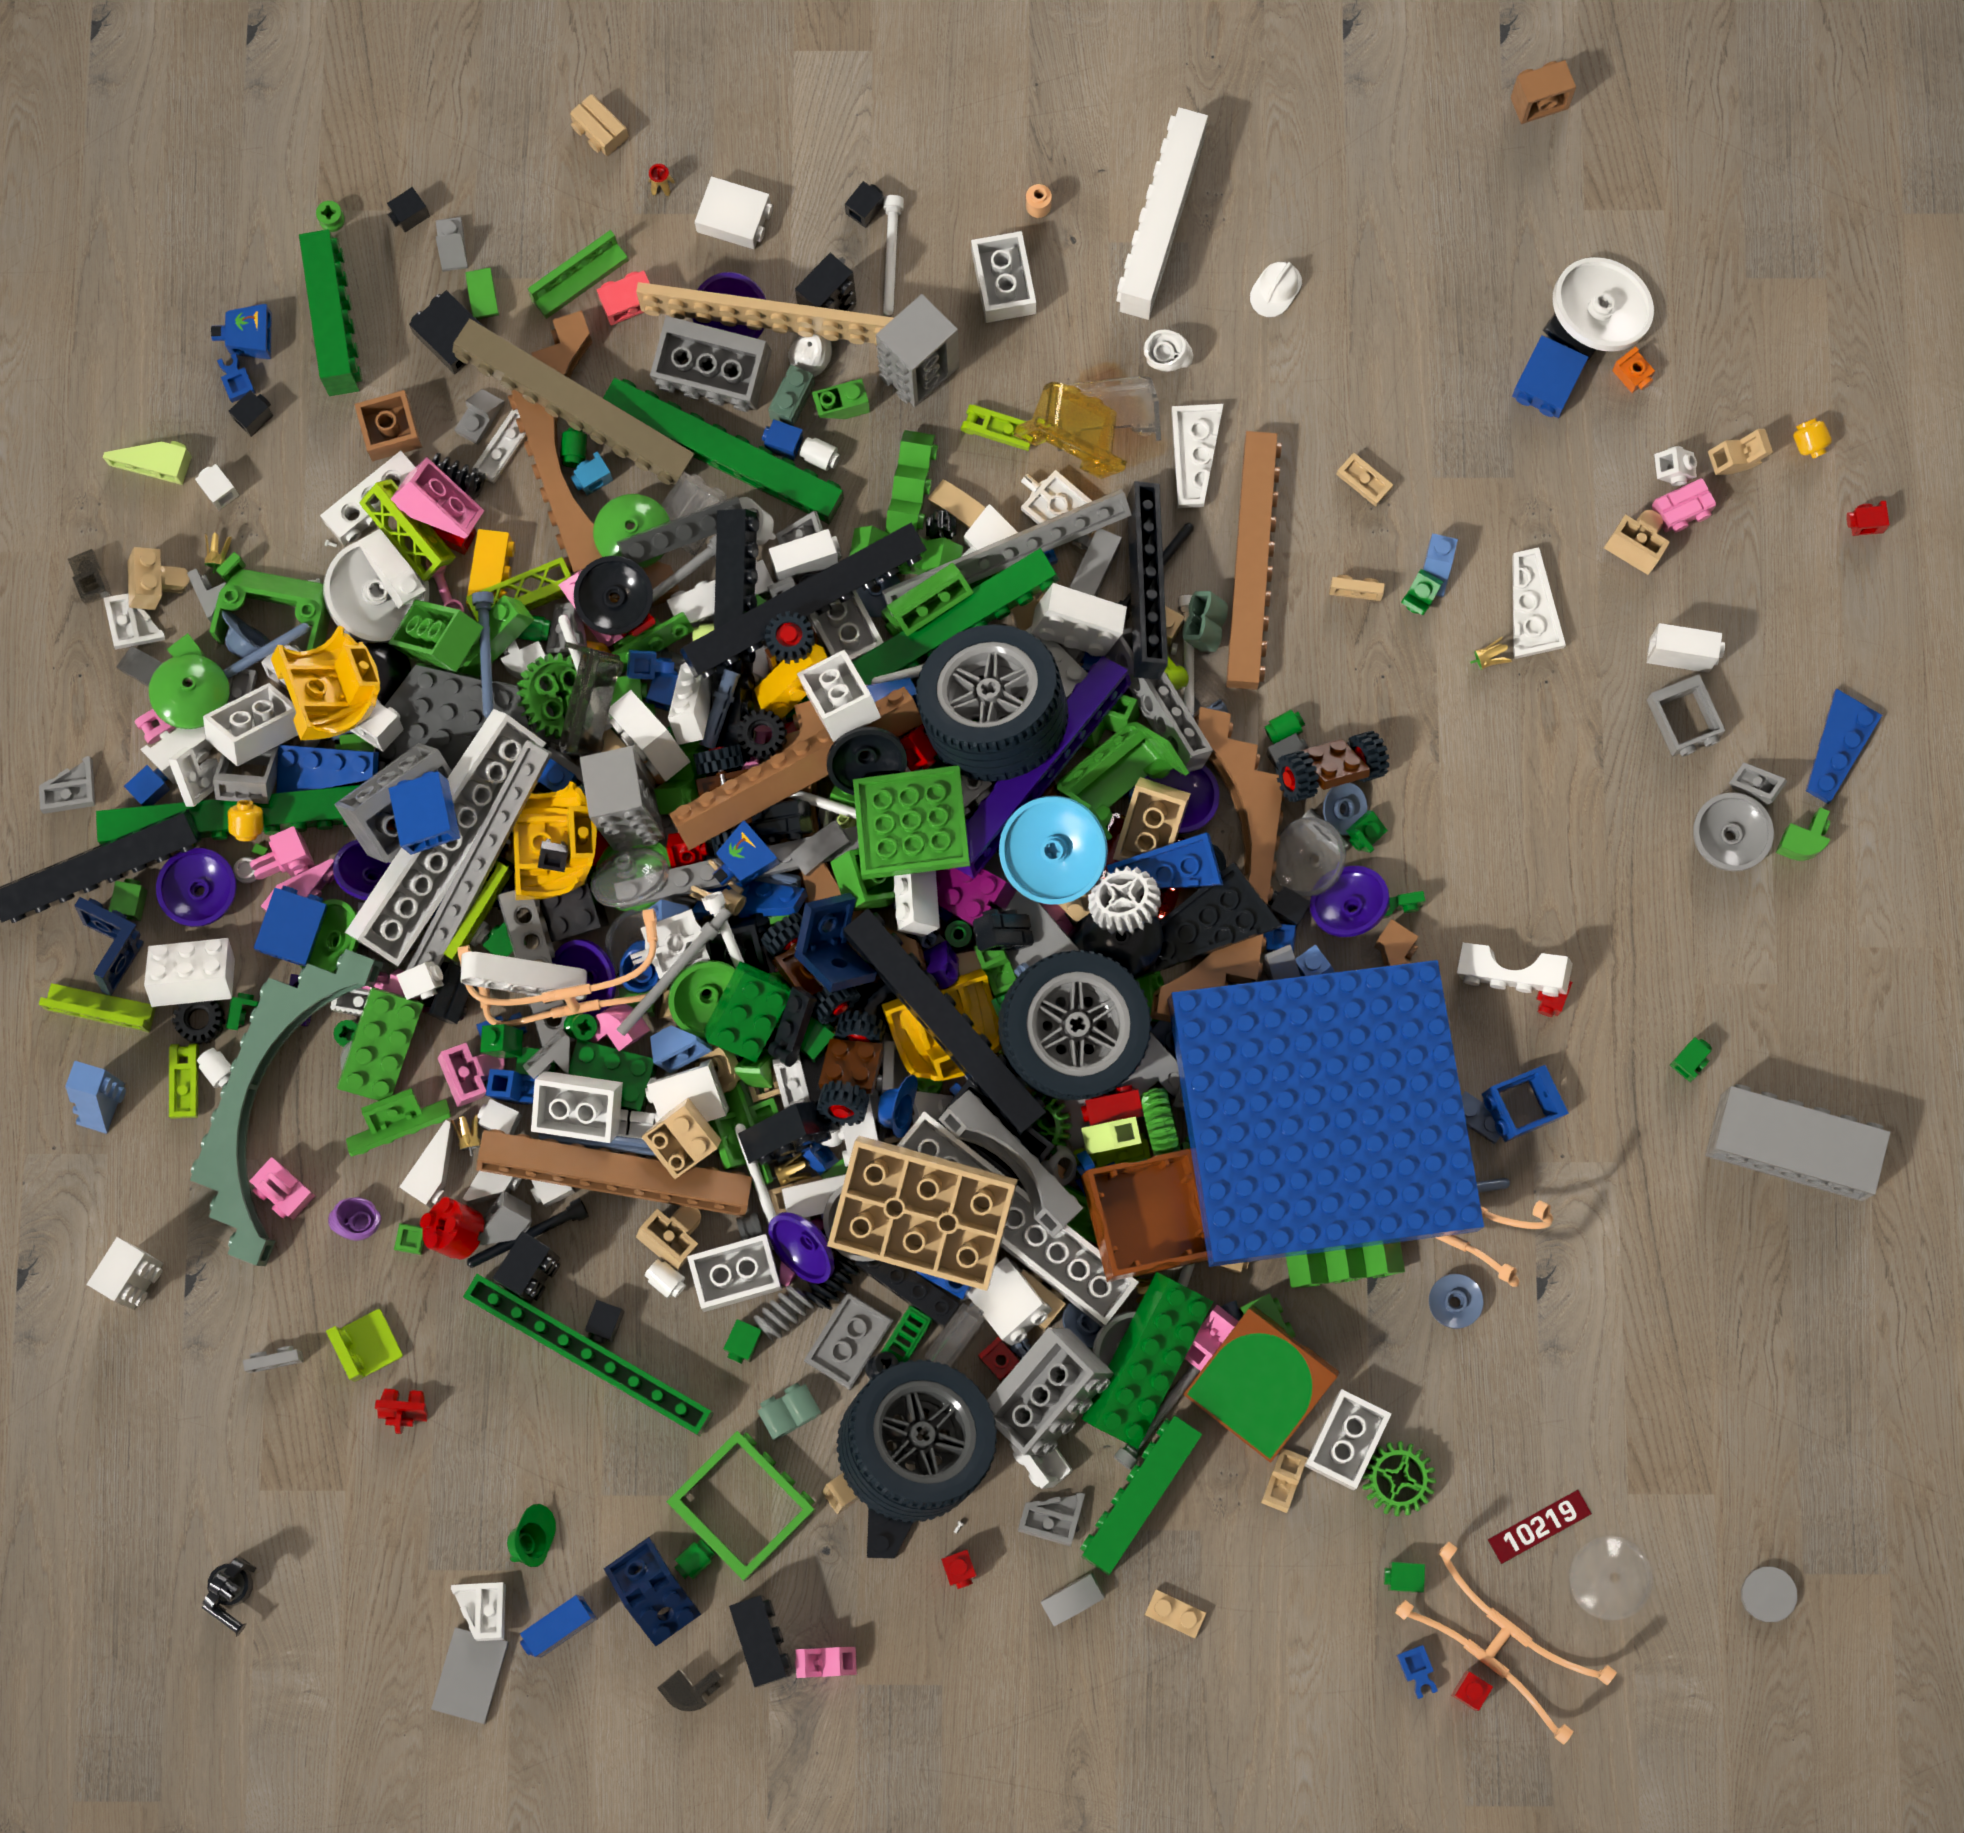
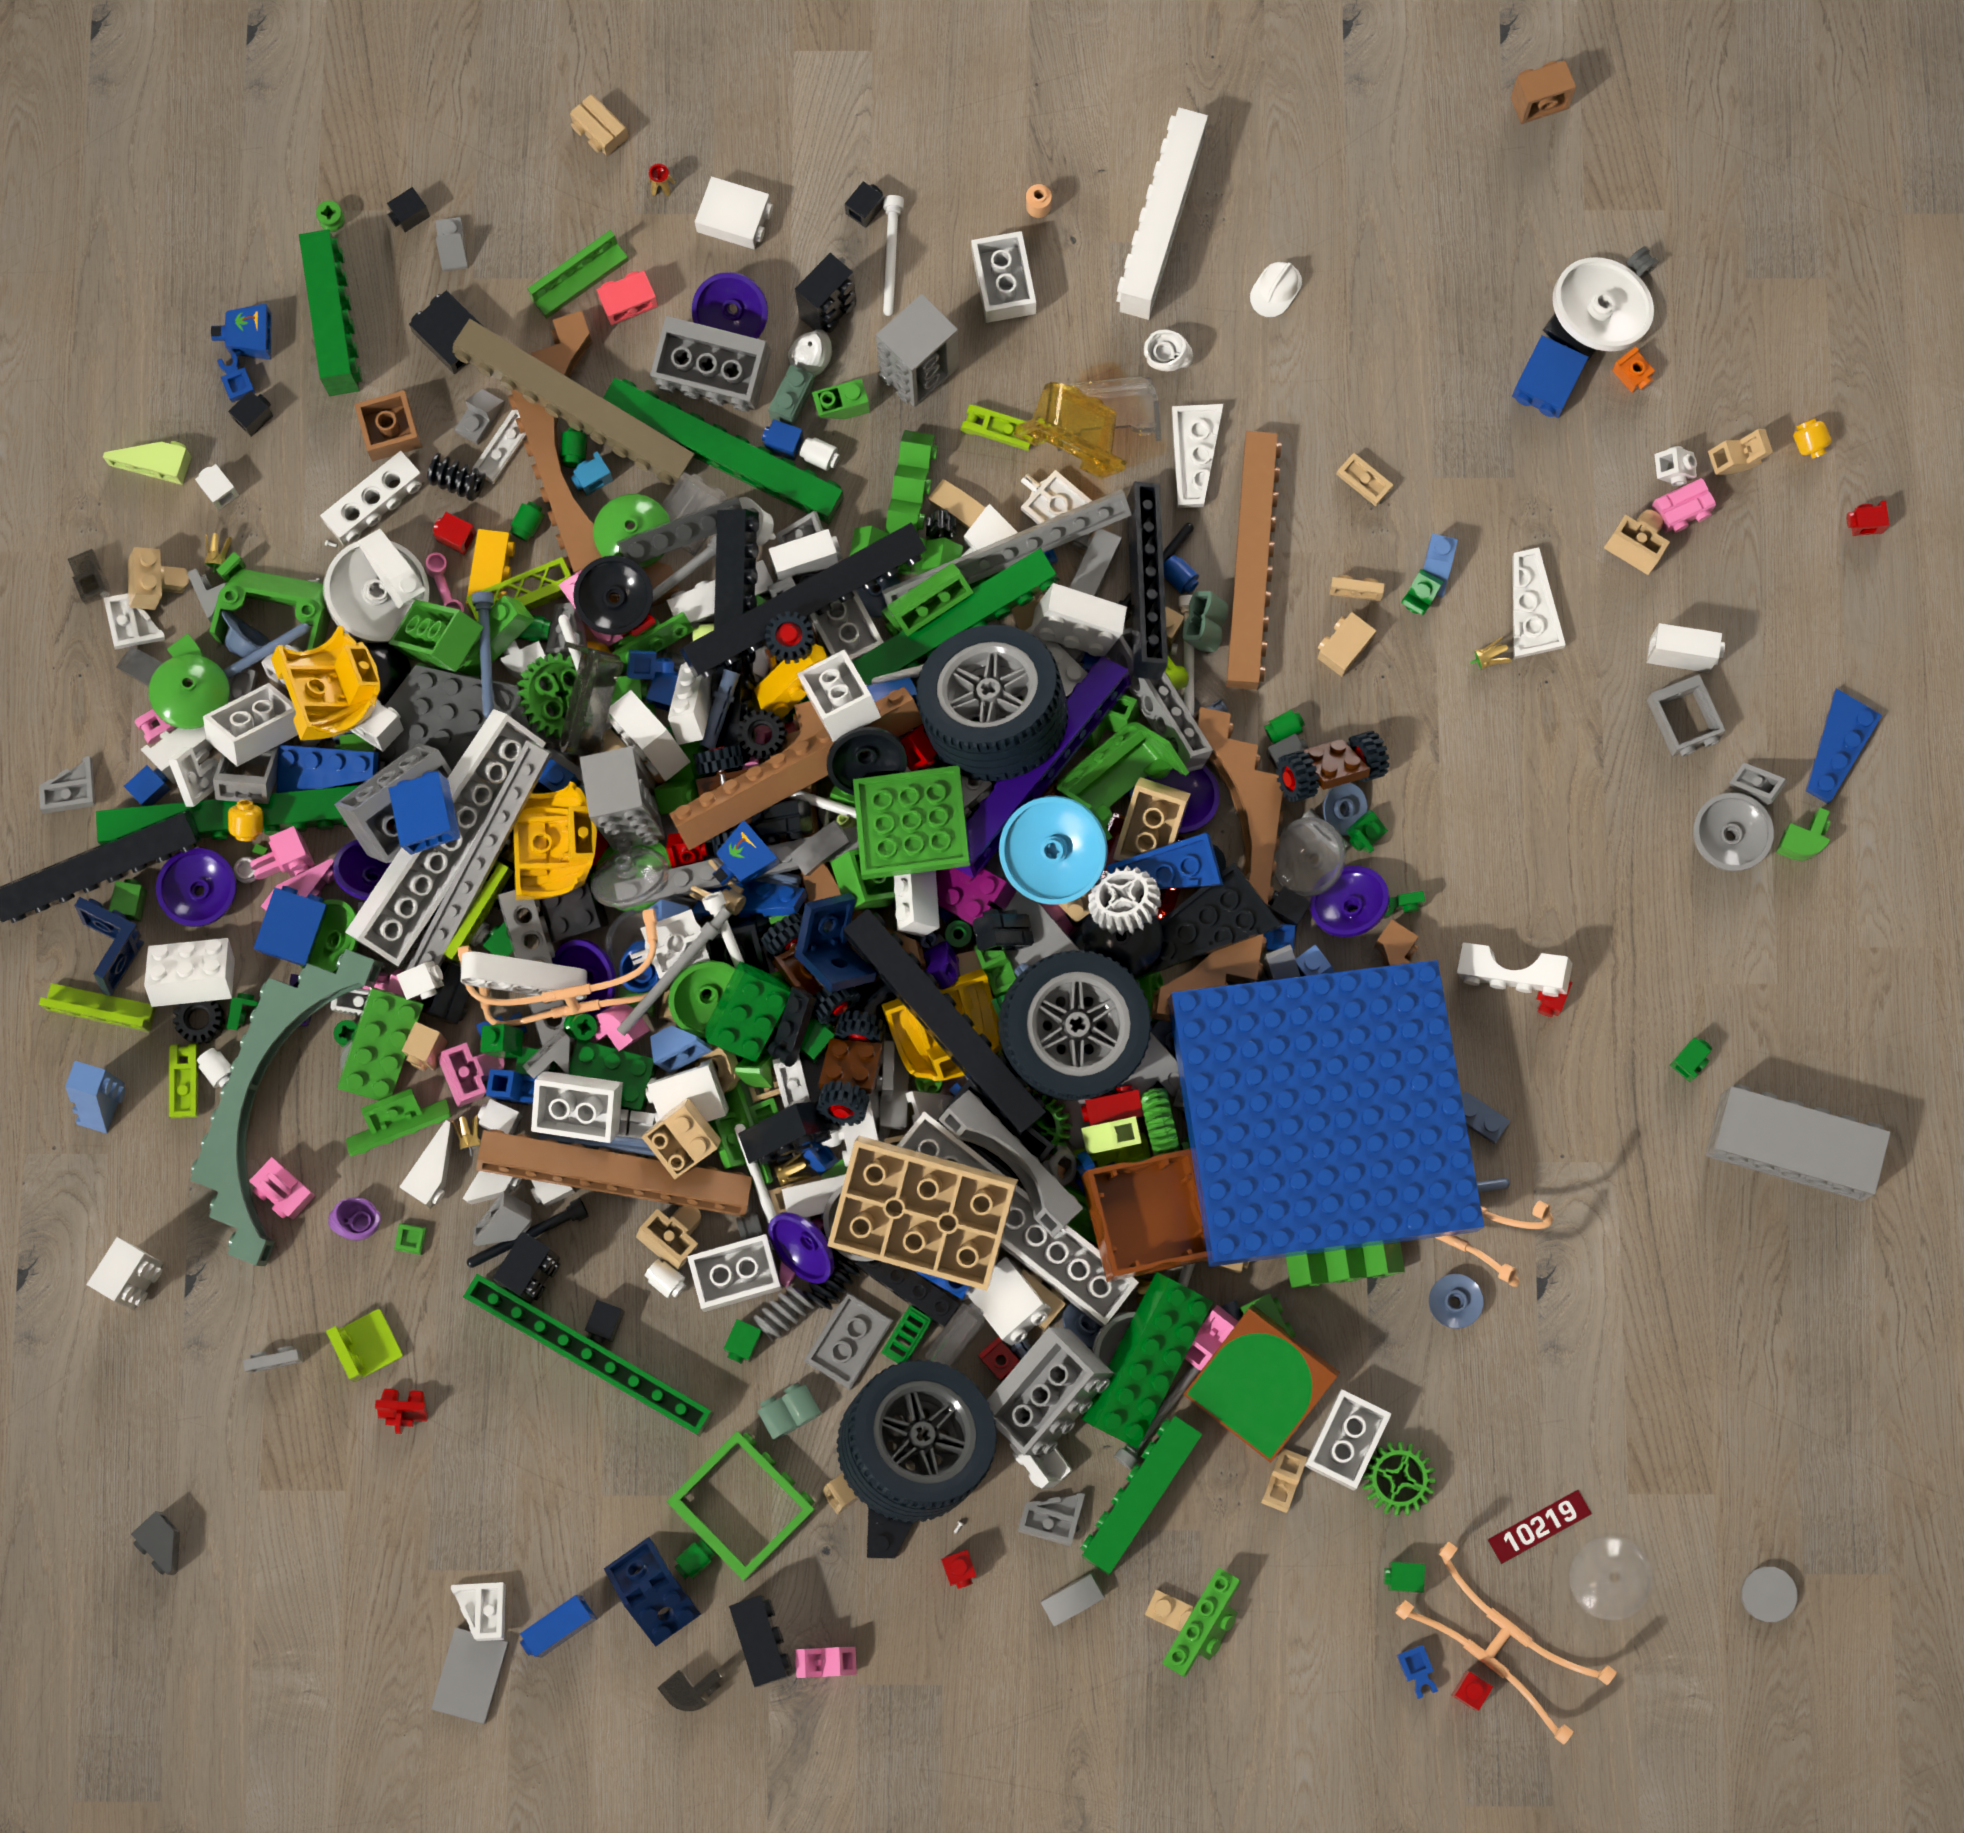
(161, 1541): none -> dark grey slope
(229, 1586): black piece -> none
(422, 534): lime fence -> none
(424, 1047): none -> tan brick
(437, 500): bright pink slope -> none
(452, 1228): red brick -> none
(482, 293): bright green slope -> none
(526, 521): none -> green brick
(532, 1536): green piece -> none
(553, 856): black tile -> none
(760, 313): tan plate -> none
(876, 1363): black wheel -> none
(896, 1106): blue piece -> none
(1180, 575): none -> blue brick
(1205, 1625): none -> bright green bracket
(1346, 643): none -> tan brick
(1545, 1092): blue window -> none
(1642, 262): none -> dark grey wheel

